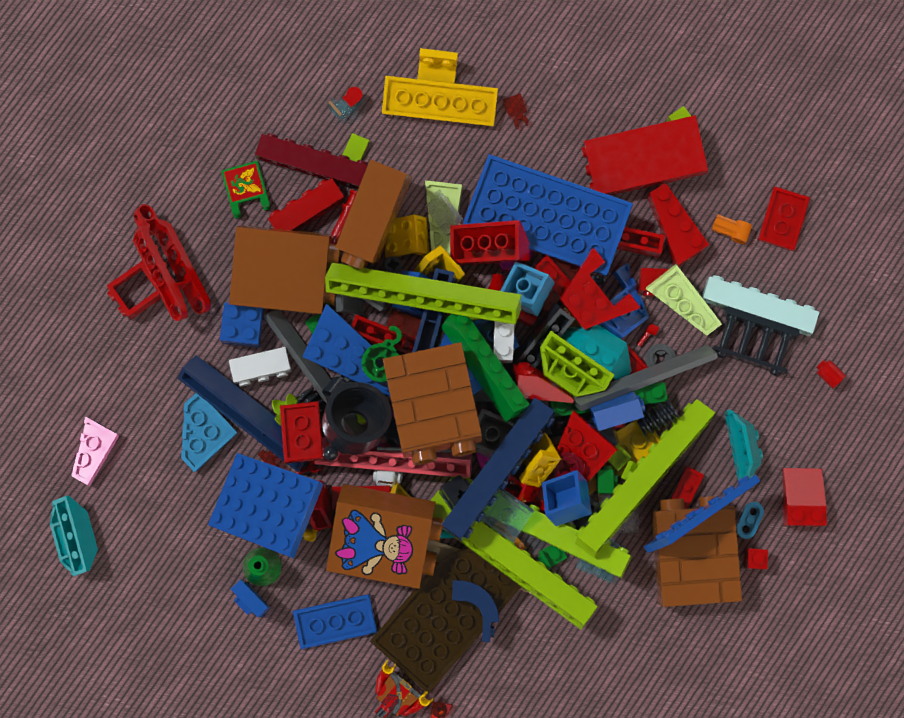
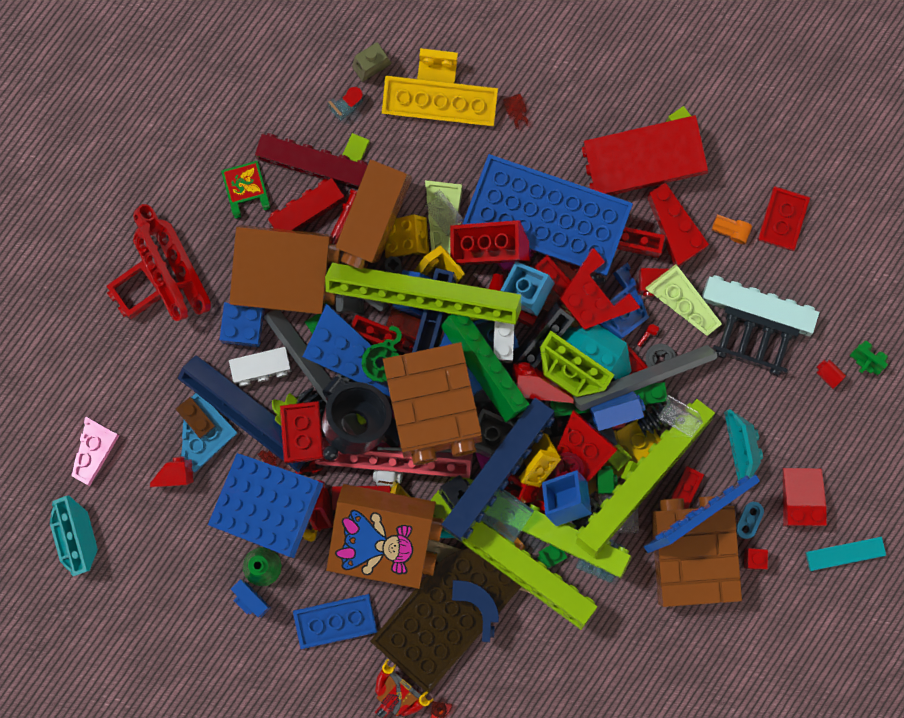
(174, 473): none -> red slope
(195, 417): none -> reddish brown plate
(371, 61): none -> olive torso
(680, 416): none -> clear panel
(845, 553): none -> teal tile
(868, 360): none -> green hips

